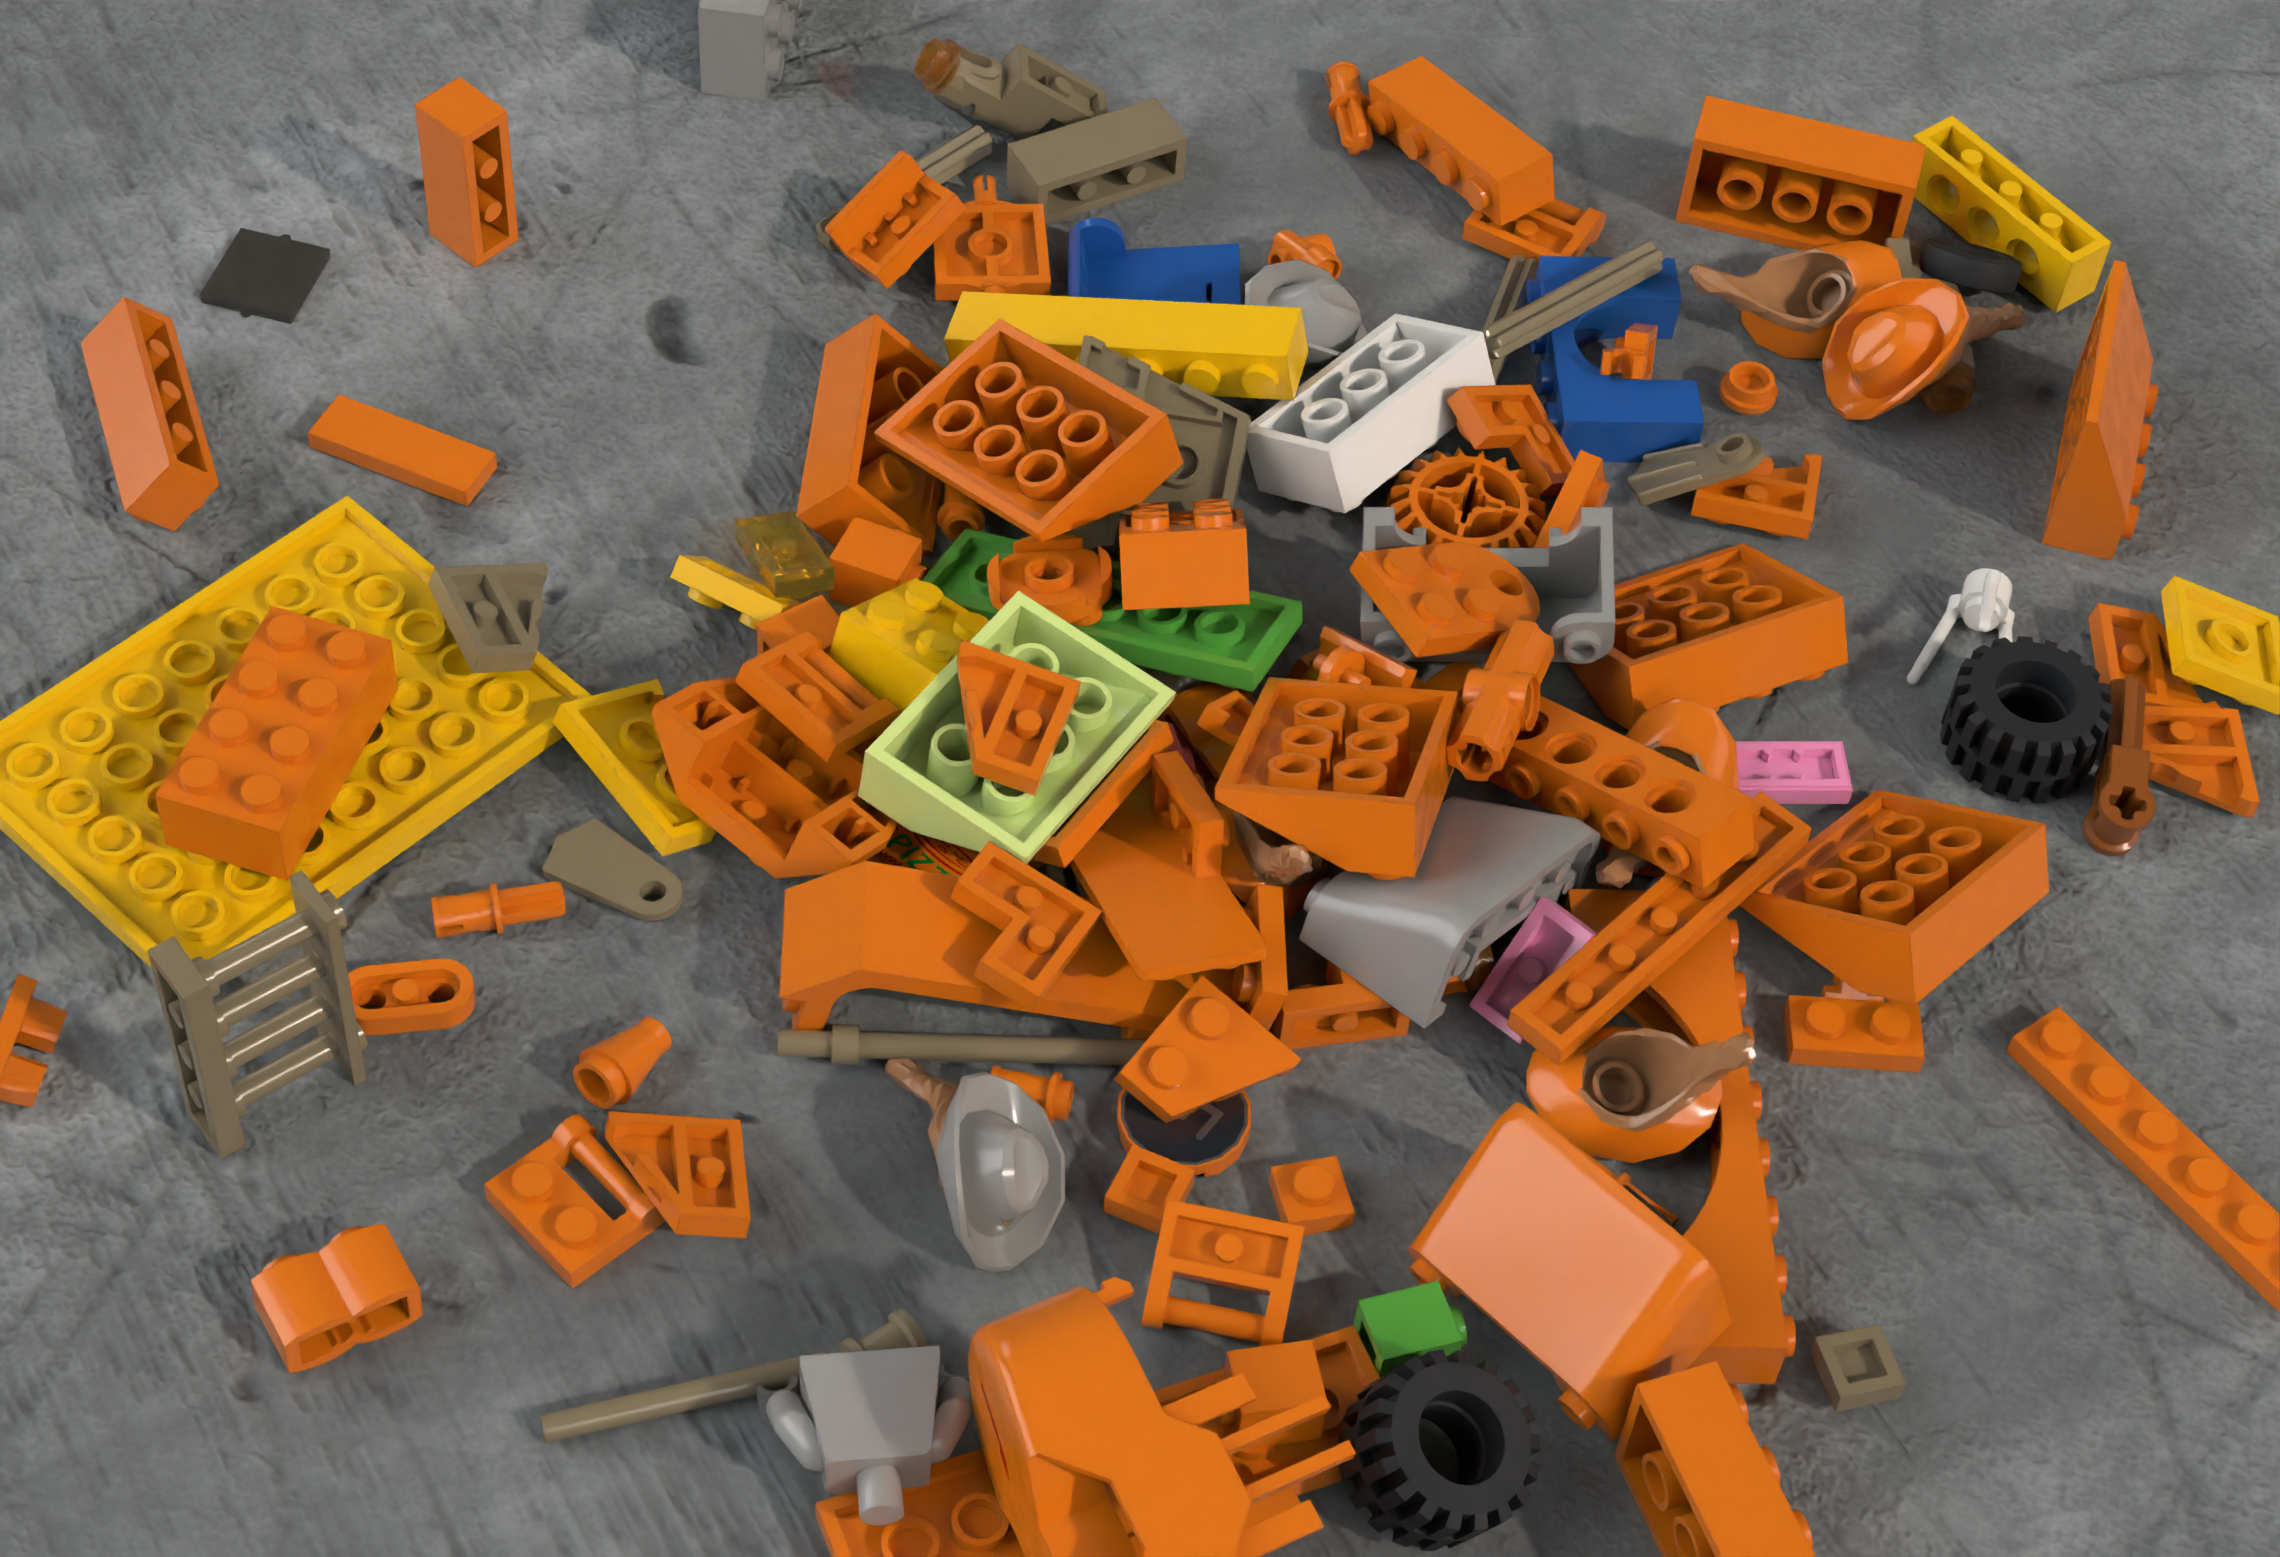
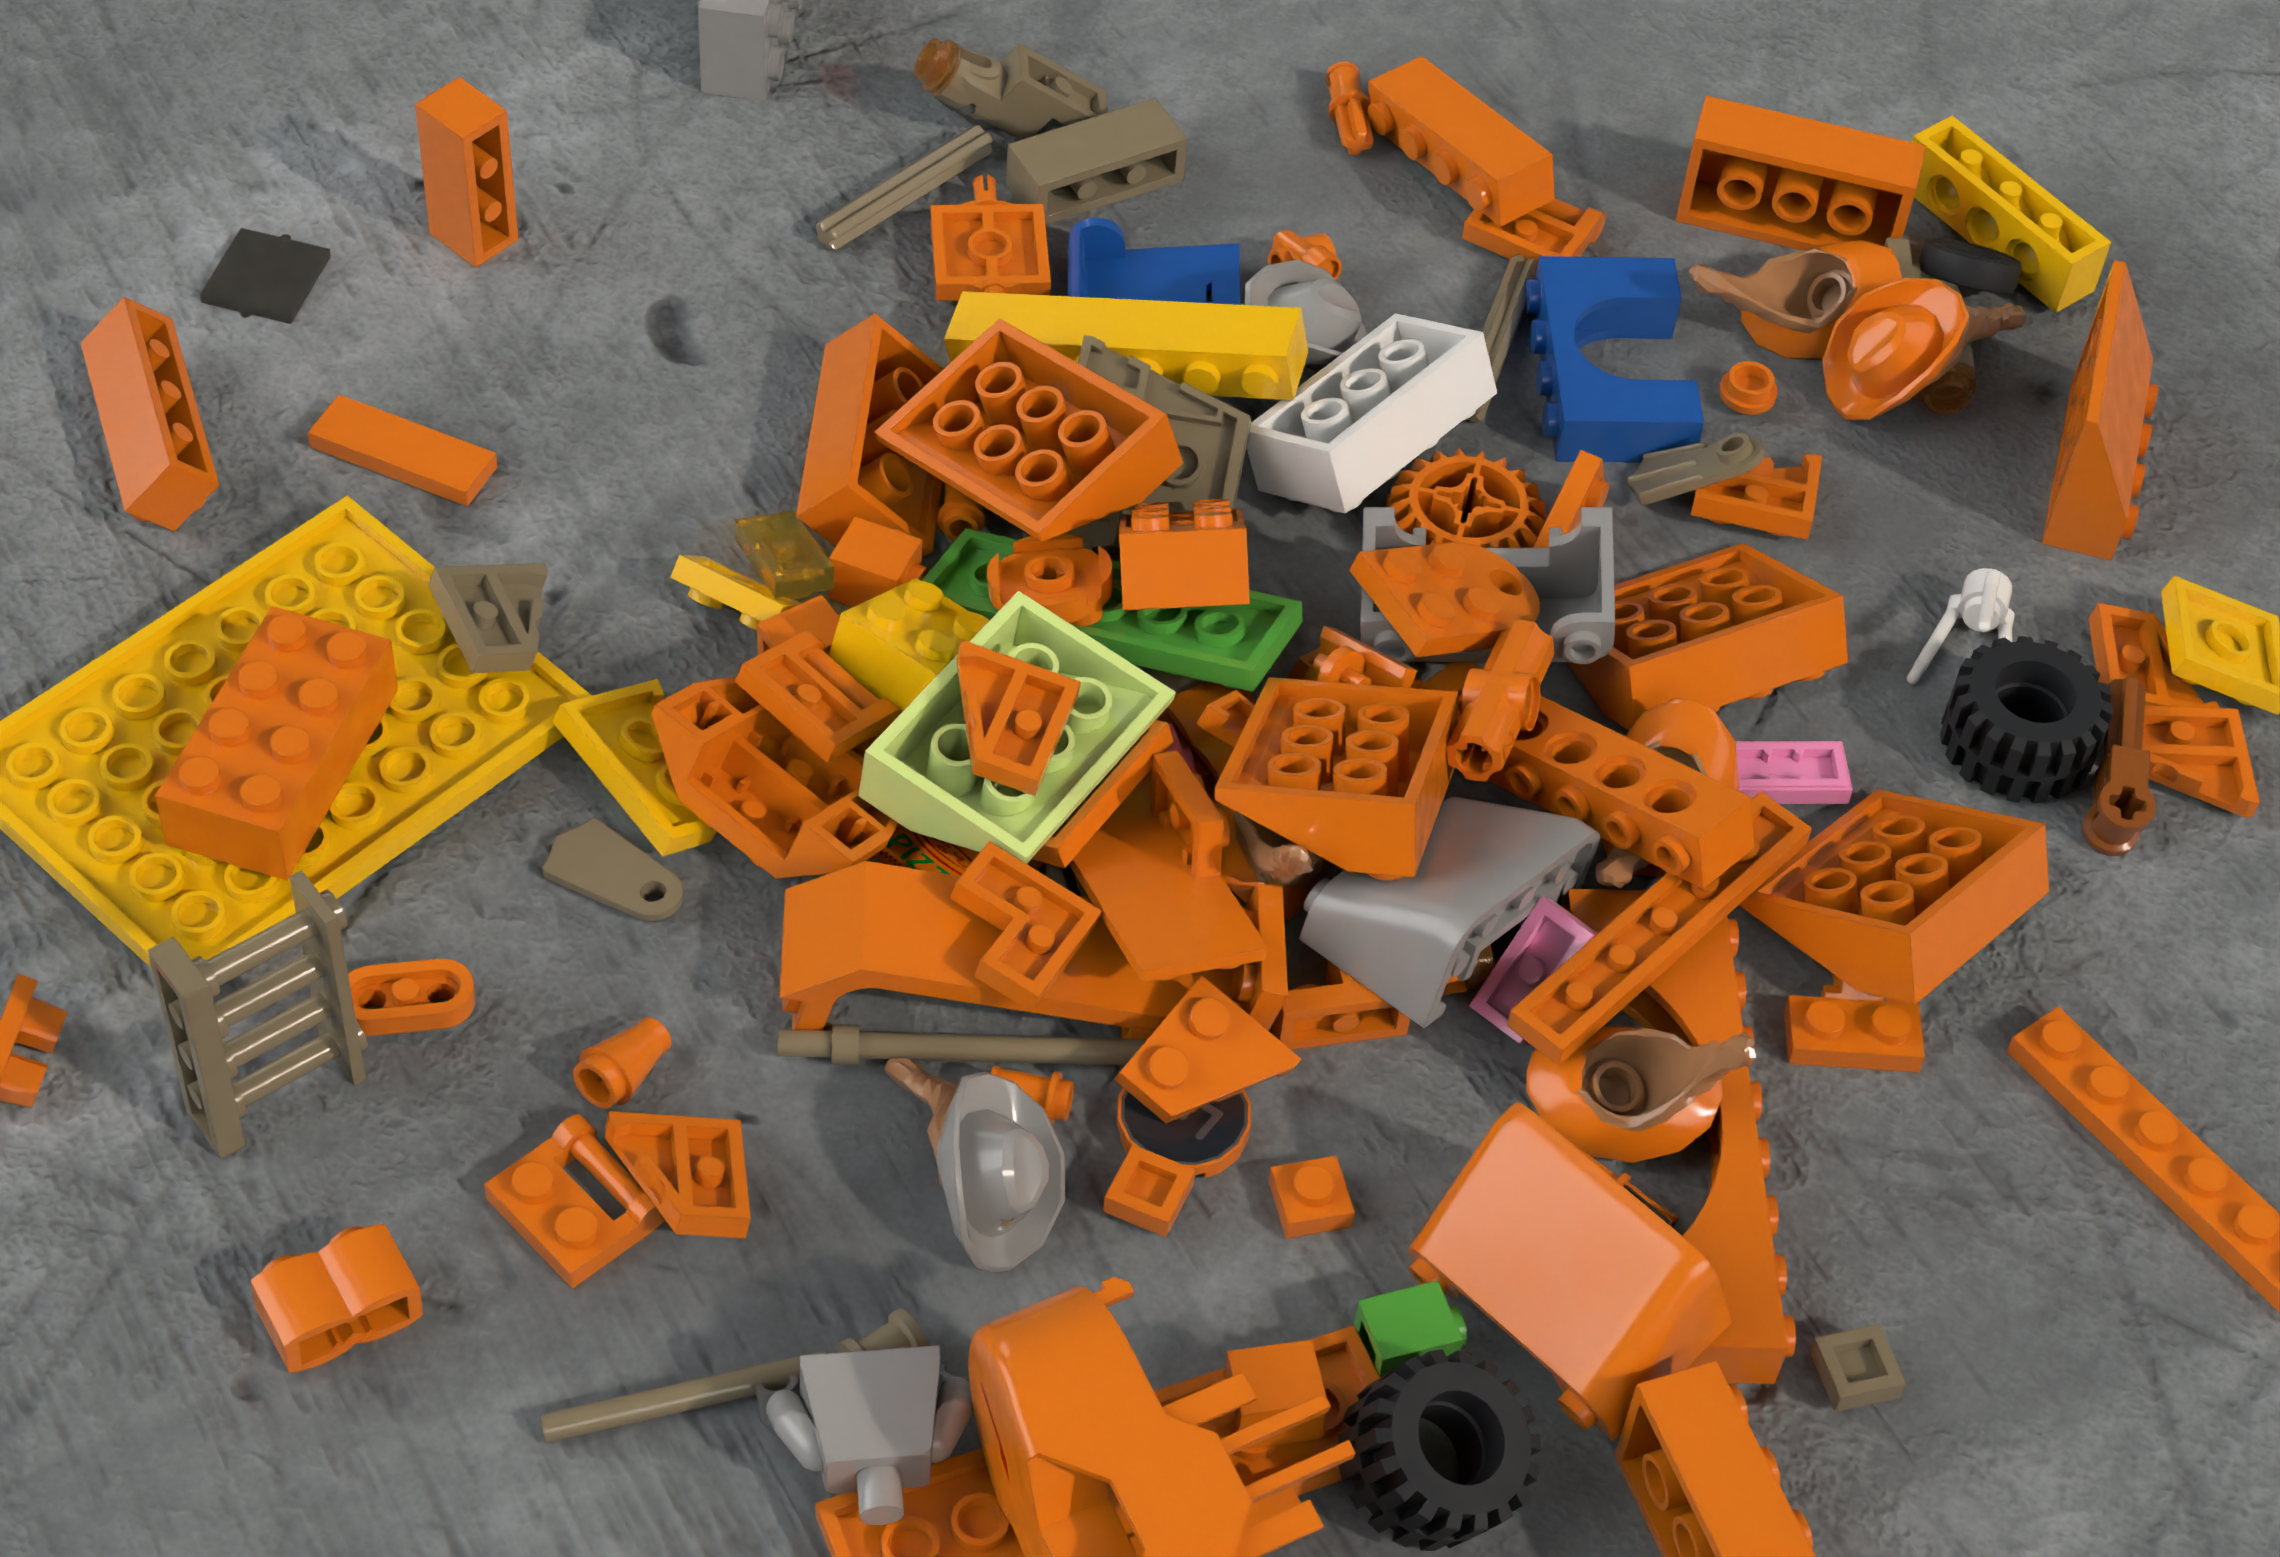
(496, 908): orange axle -> none
(893, 220): orange bracket -> none
(1229, 1253): orange plate -> none
(1514, 420): orange plate -> none
(1572, 299): dark tan axle -> none
(1632, 354): orange plate -> none

